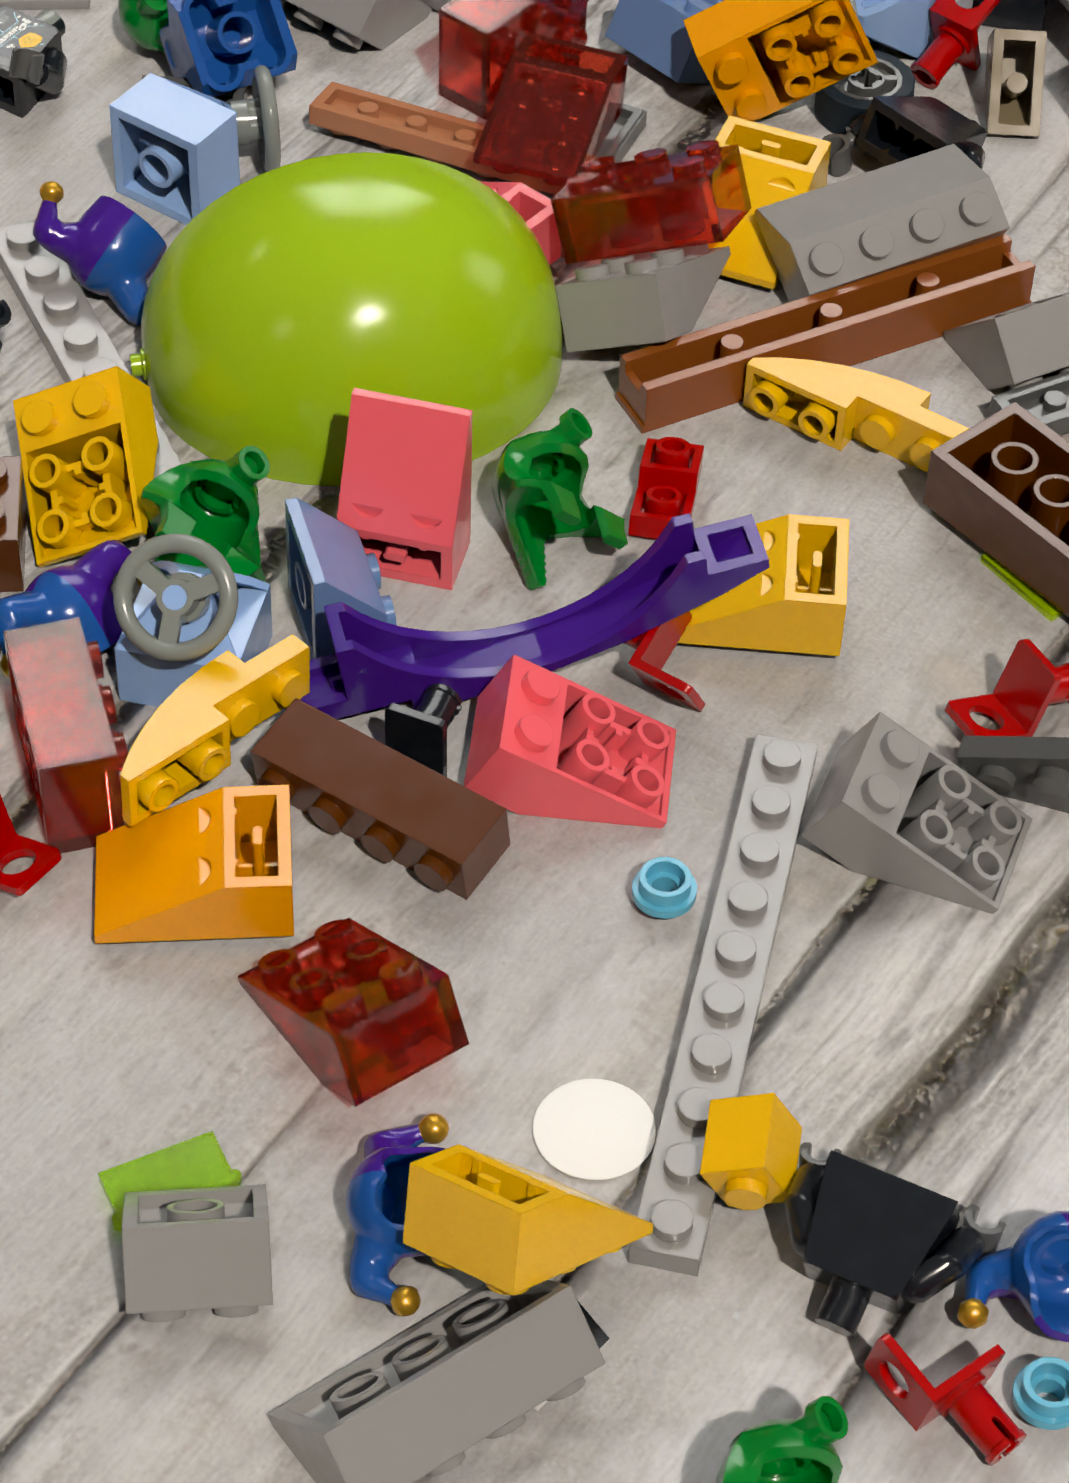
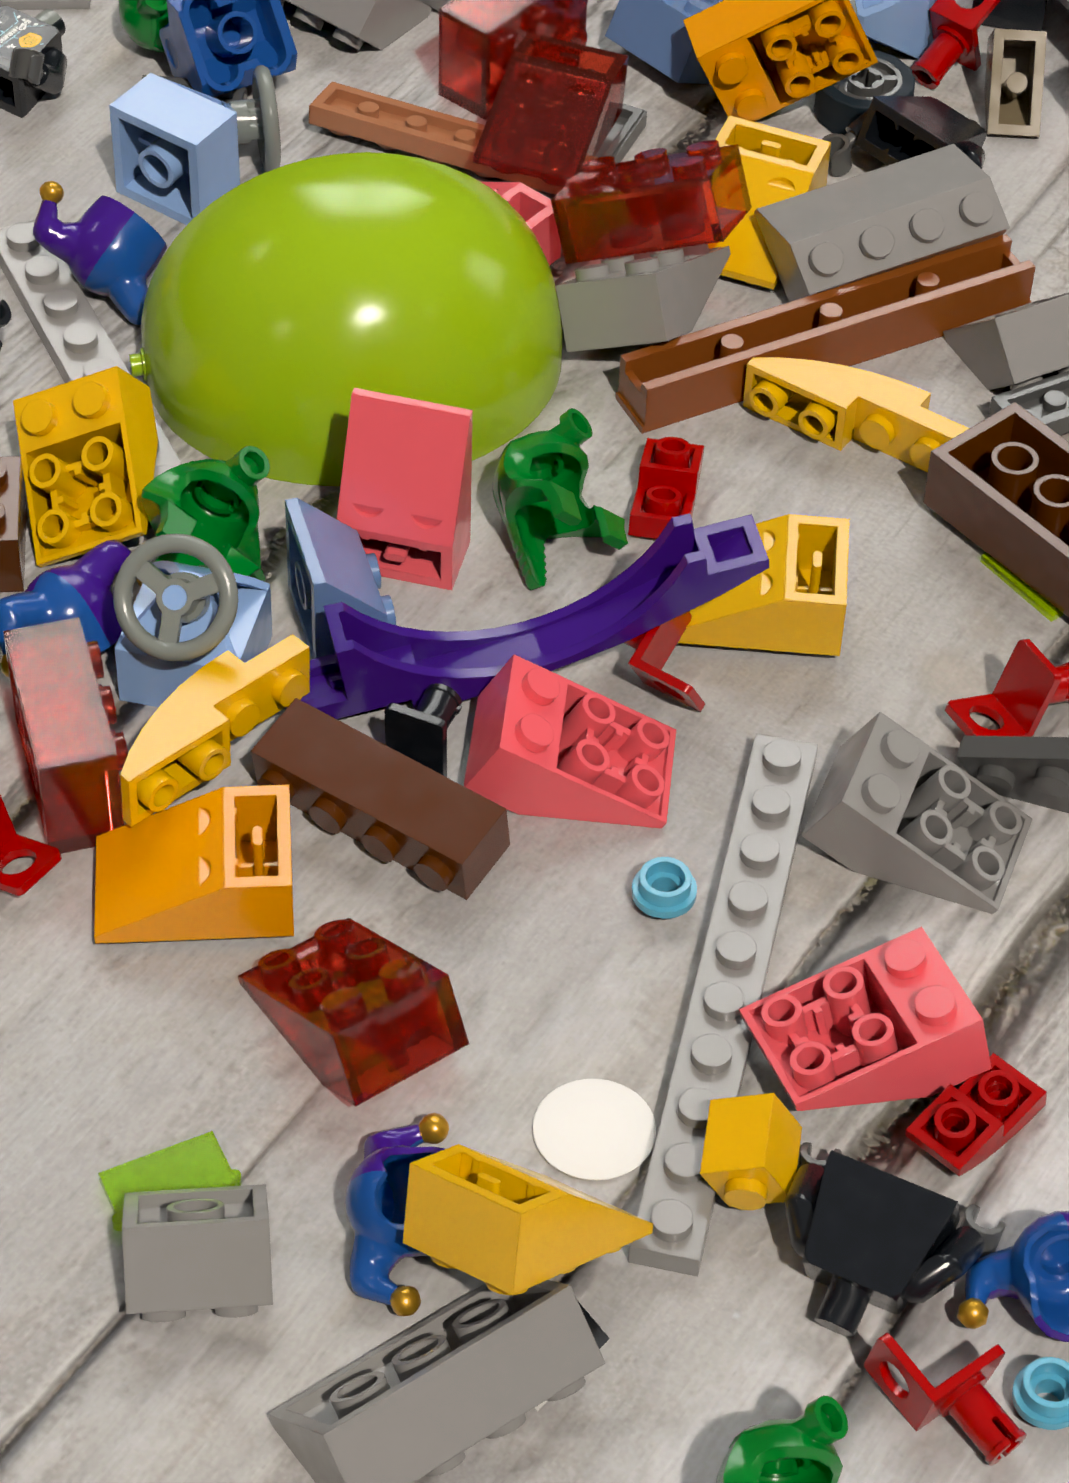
(872, 1029): none -> coral slope
(978, 1117): none -> red slope

